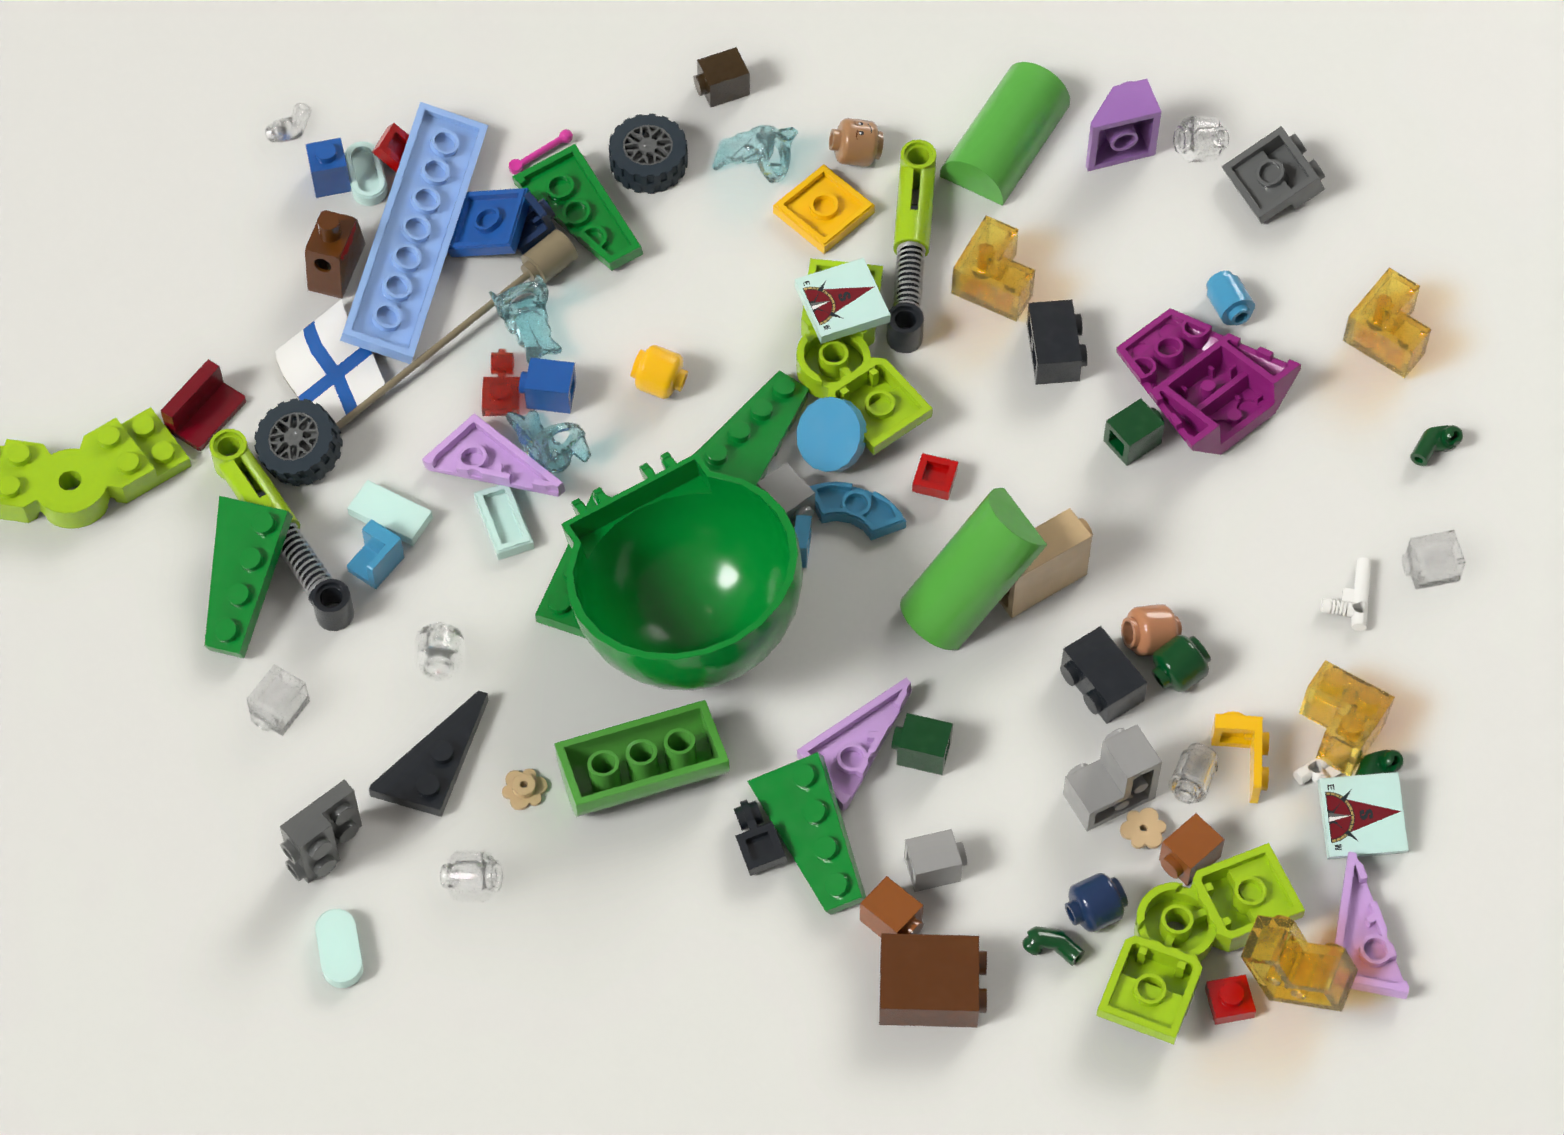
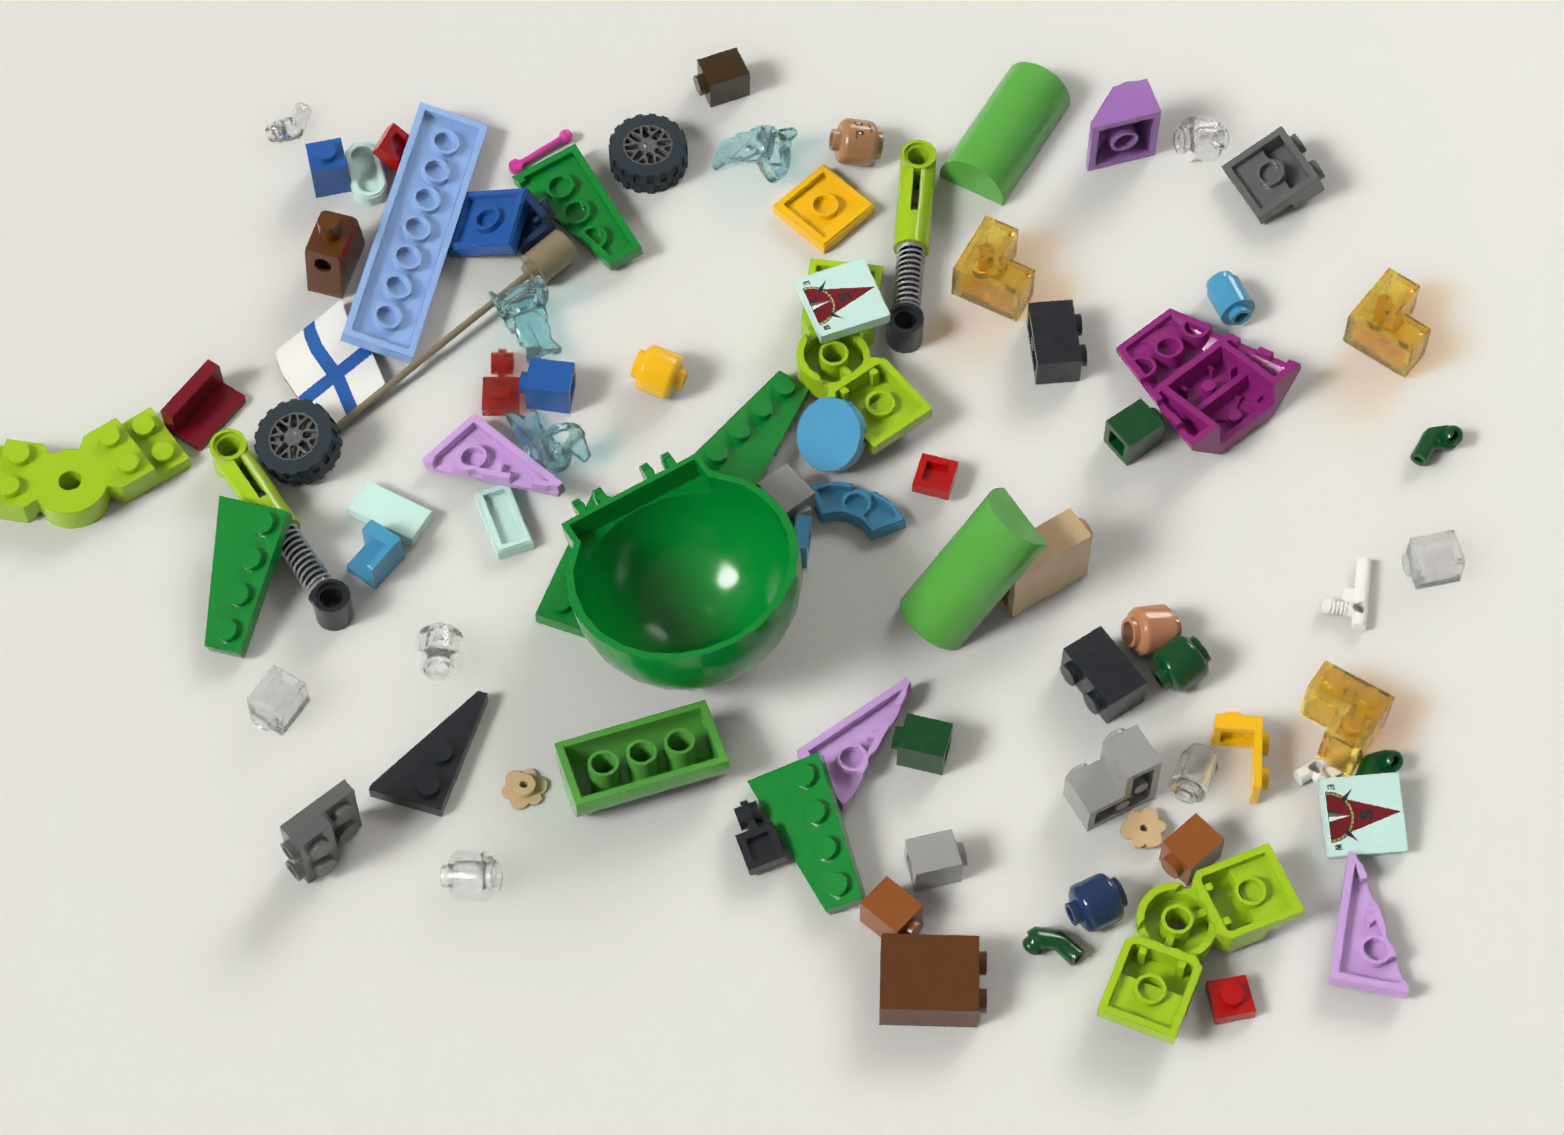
(339, 948): light aqua tile -> none
(1297, 970): clear yellow brick -> none

